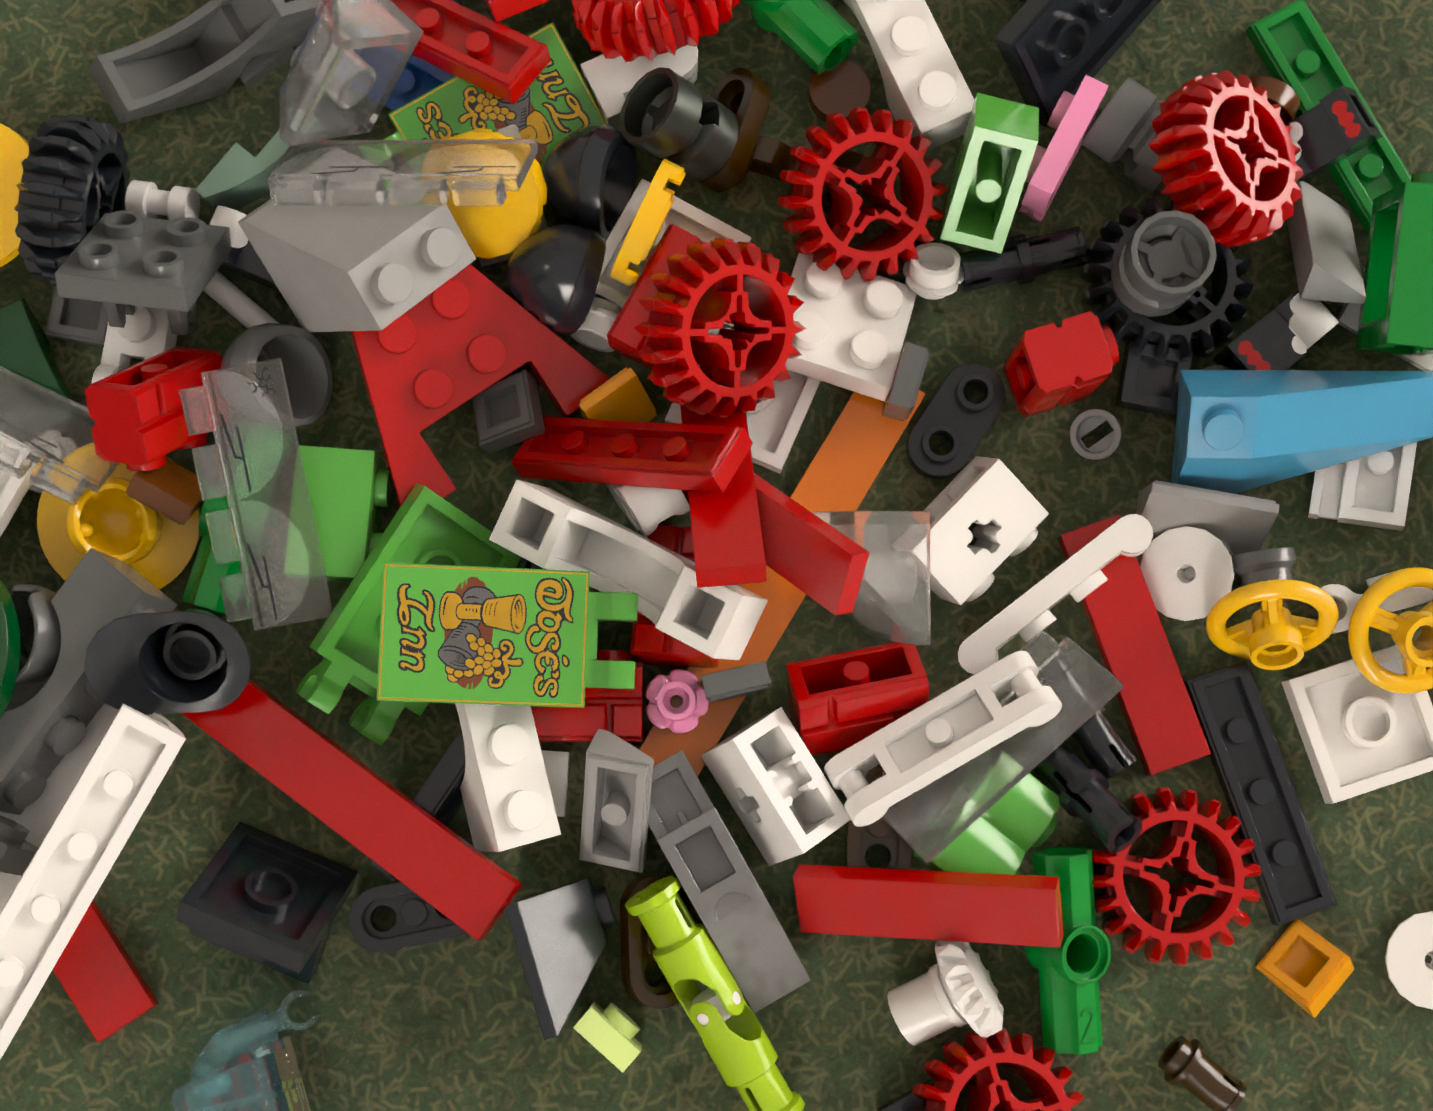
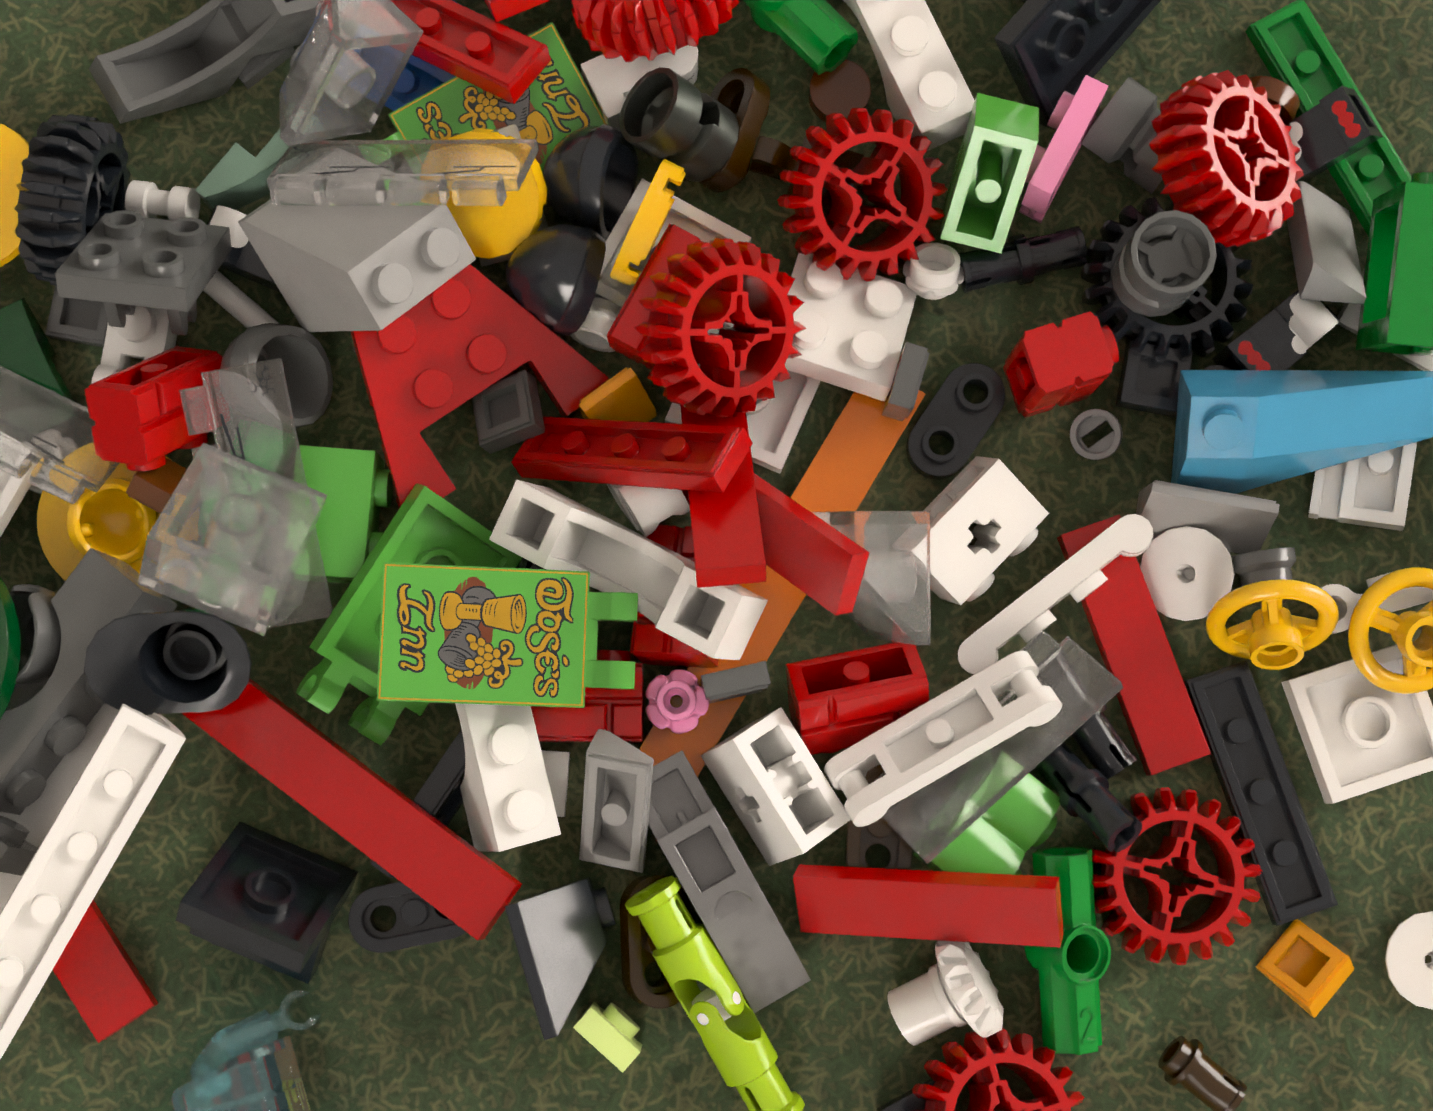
(230, 539): none -> clear slope

